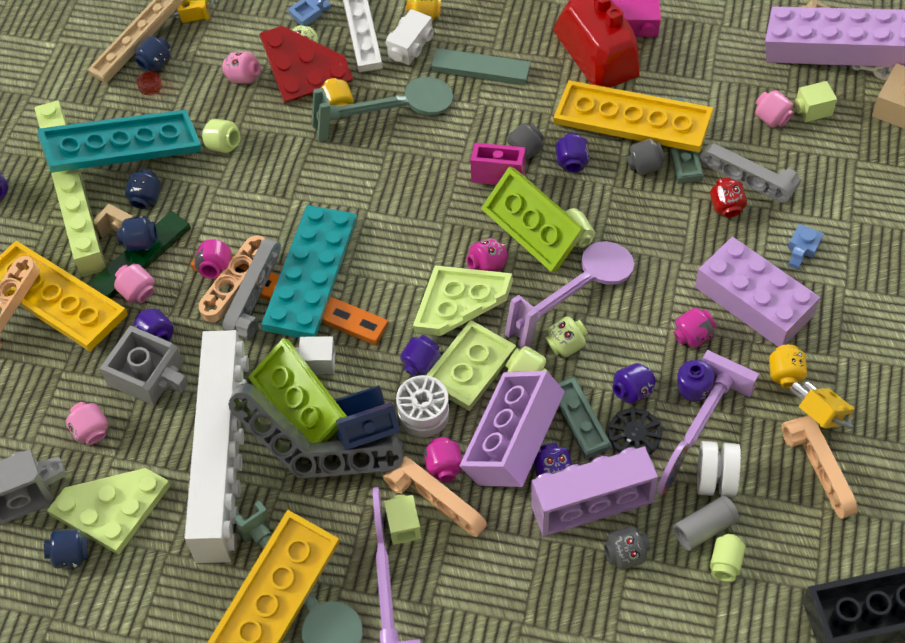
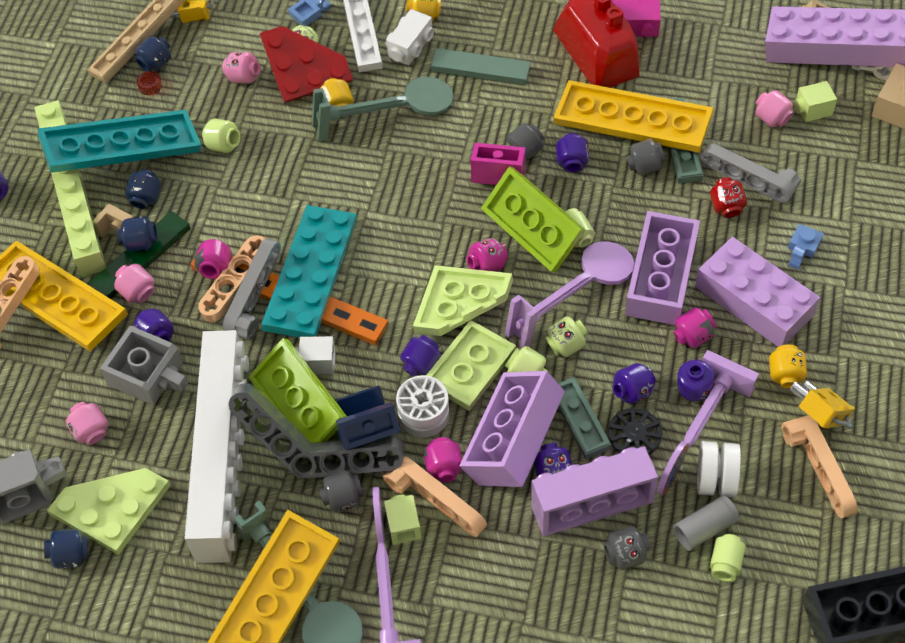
(341, 491): none -> dark grey head
(662, 268): none -> lavender brick

